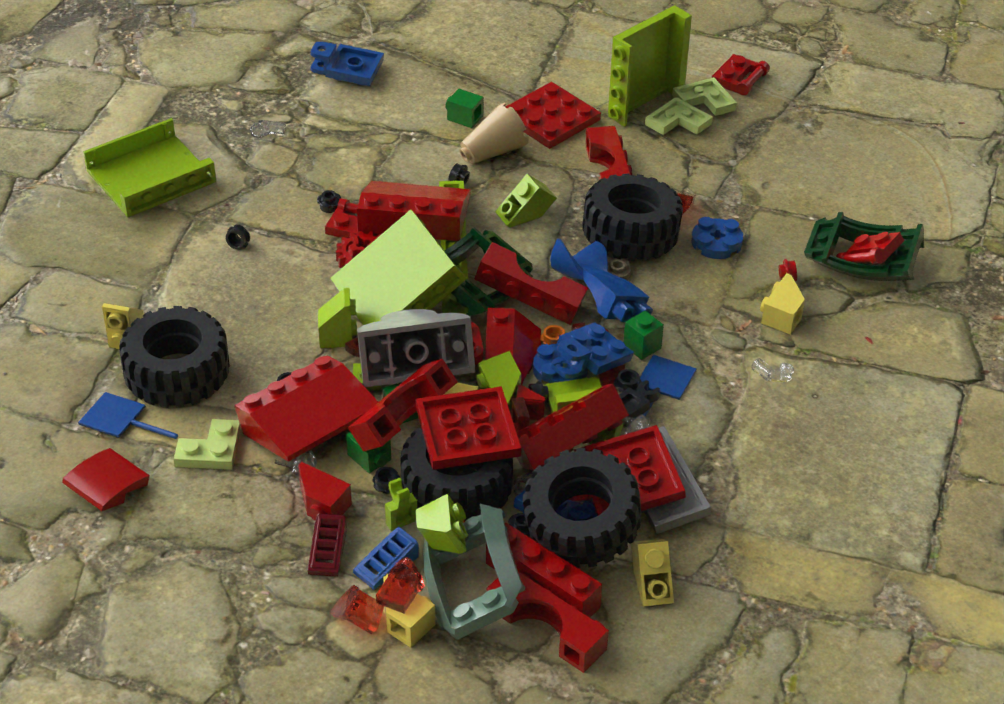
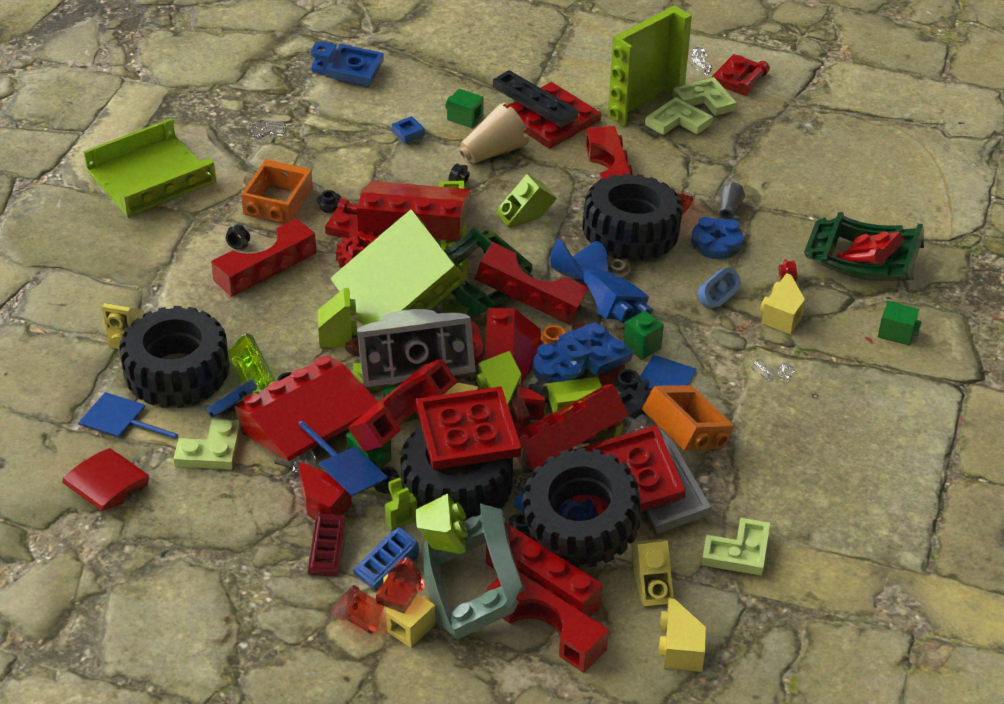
(231, 398): none -> blue tile
(240, 271): none -> red arch
(250, 362): none -> clear neon green plate
(272, 174): none -> orange window
(349, 467): none -> blue piece
(408, 129): none -> blue plate
(535, 98): none -> black plate
(684, 639): none -> light yellow slope
(688, 417): none -> orange window
(697, 61): none -> clear arm
(715, 291): none -> medium blue plate
(731, 198): none -> dark grey cone
(739, 555): none -> yellowish green plate
(899, 323): none -> green brick

